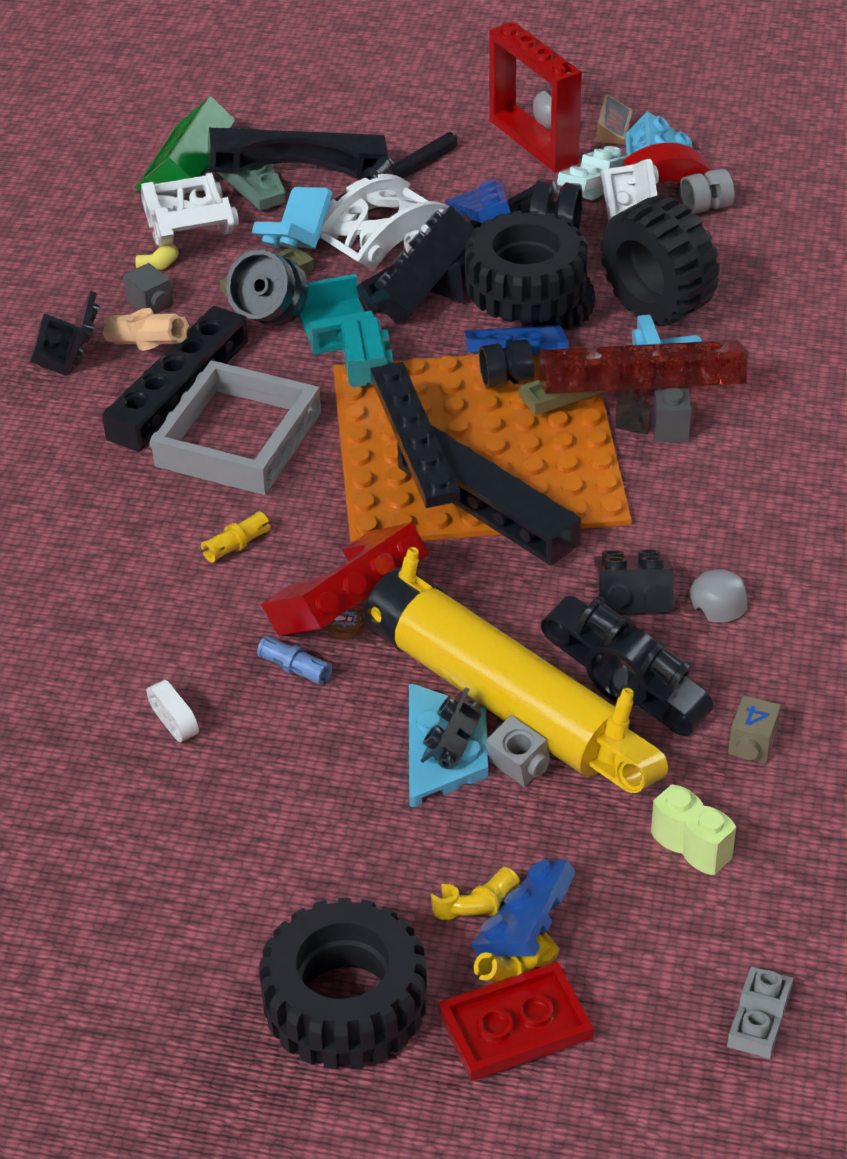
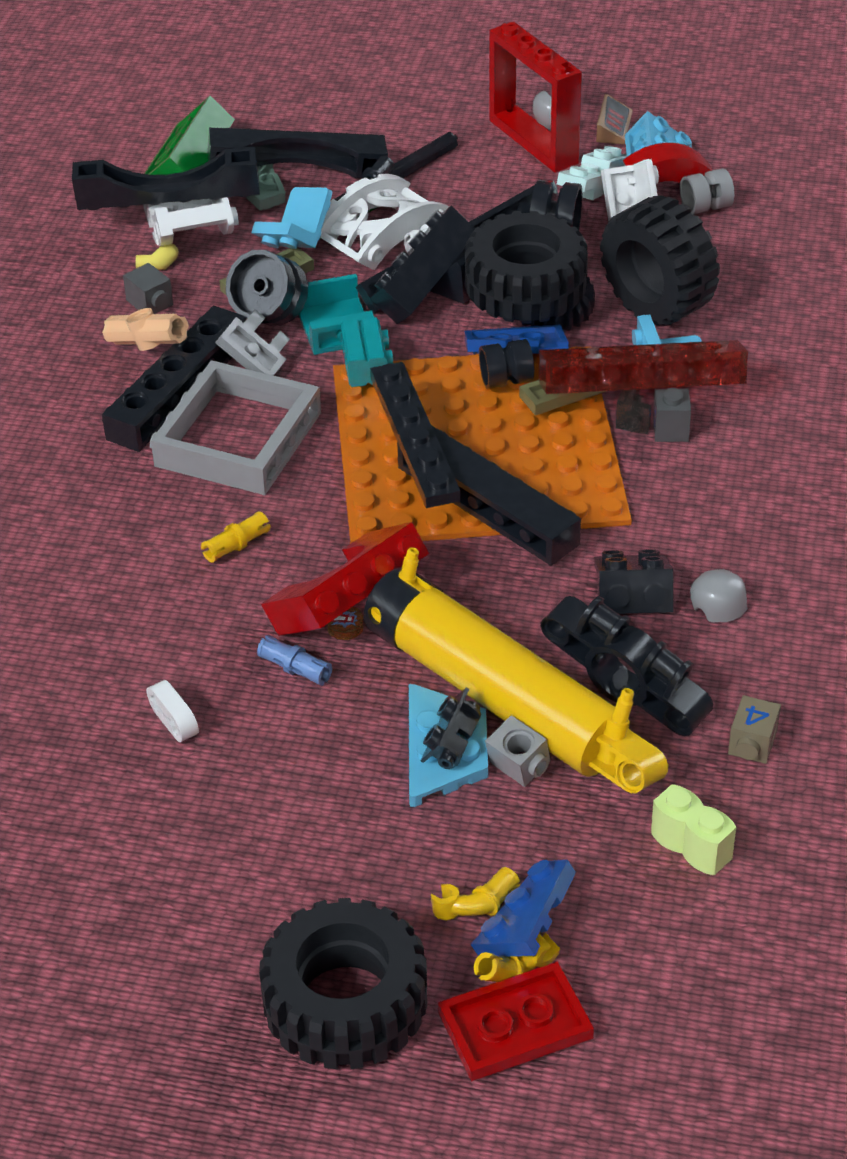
(60, 342): black bracket -> none
(104, 185): none -> black arch
(249, 348): none -> light grey plate
(483, 202): blue wing -> none
(760, 1012): light grey slope -> none

